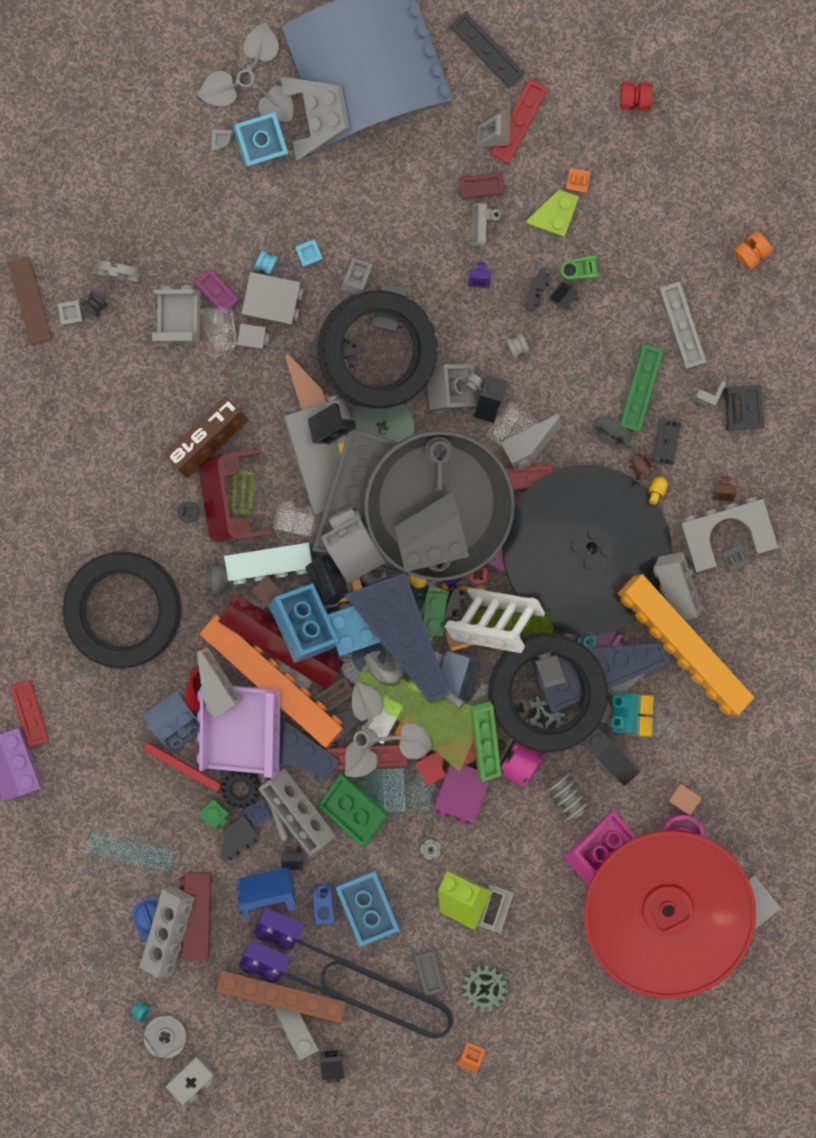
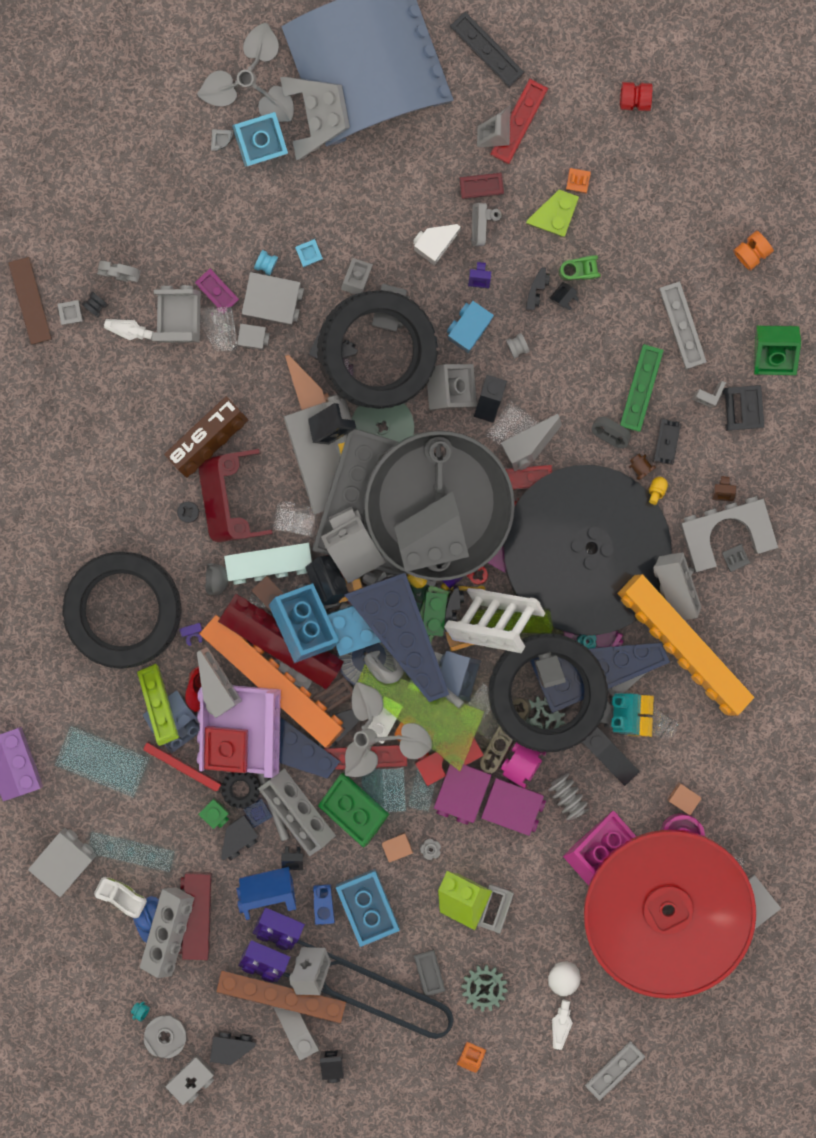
(29, 713): red tile -> none
(62, 861): none -> light grey brick
(102, 761): none -> clear light blue tile
(121, 896): none -> white animal
(127, 329): none -> white piece
(157, 704): none -> lime tile
(190, 631): none -> dark purple tile
(226, 749): none -> red tile
(228, 1048): none -> black slope
(243, 490): clear neon green tile -> none
(310, 971): none -> light grey brick
(397, 847): none -> nougat panel
(435, 241): none -> white slope
(470, 326): none -> dark azure brick
(473, 383): light grey plate -> none
(485, 741): bright green plate -> none
(513, 806): none -> magenta brick
(561, 1025): none -> white piece
(564, 978): none -> white hair
(614, 1070): none -> light grey tile
(777, 350): none -> green slope

